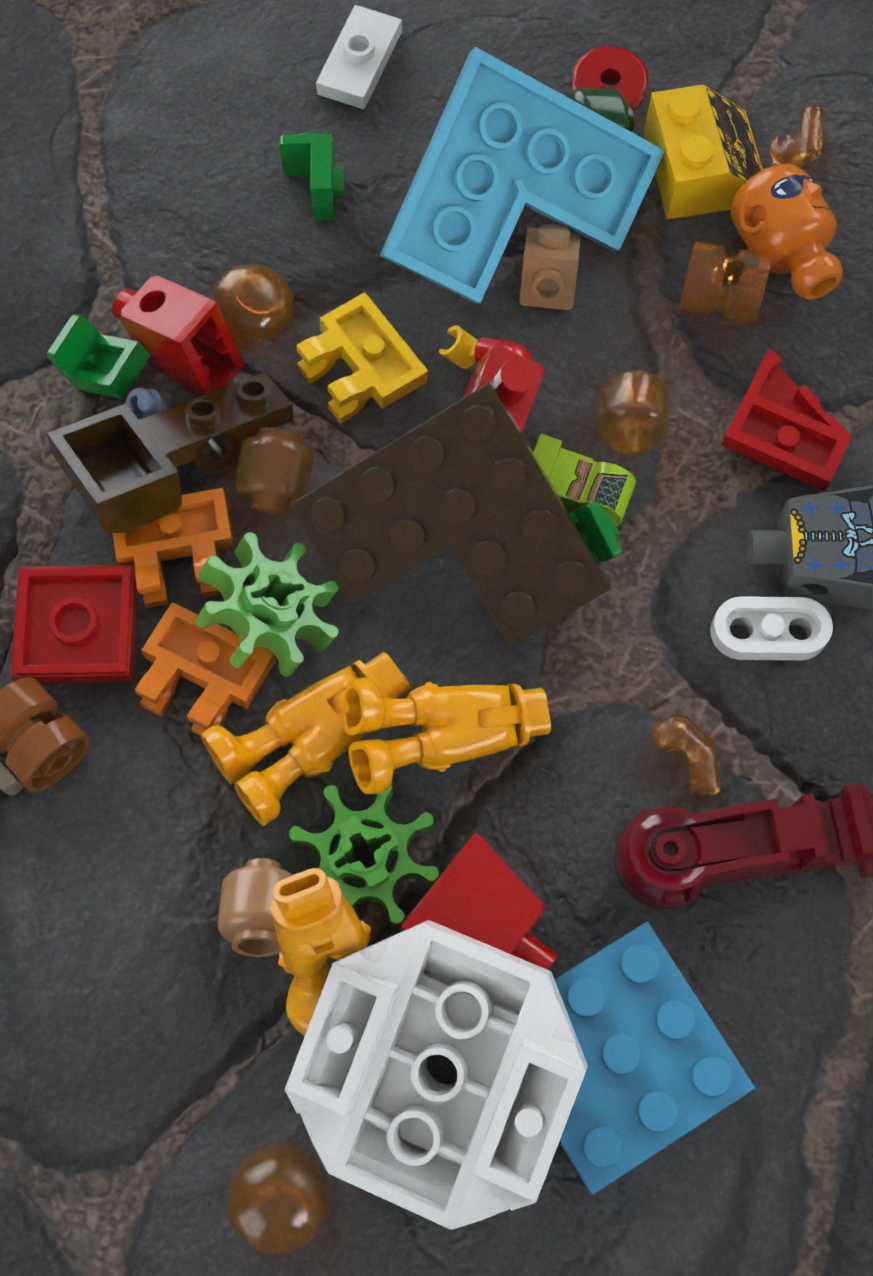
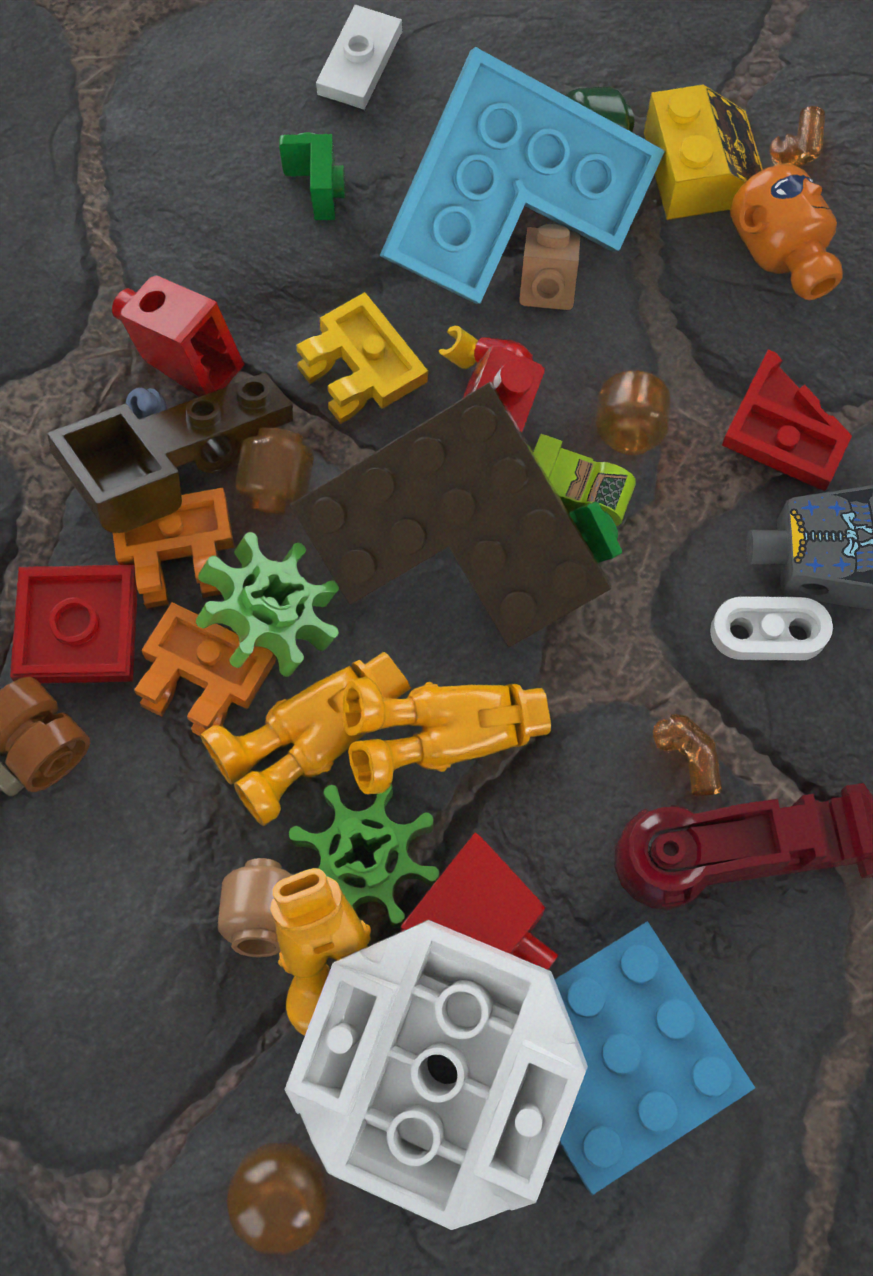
(95, 360): green bracket -> none
(254, 303): clear orange hair -> none
(613, 64): red piece -> none
(705, 274): clear orange wheel -> none

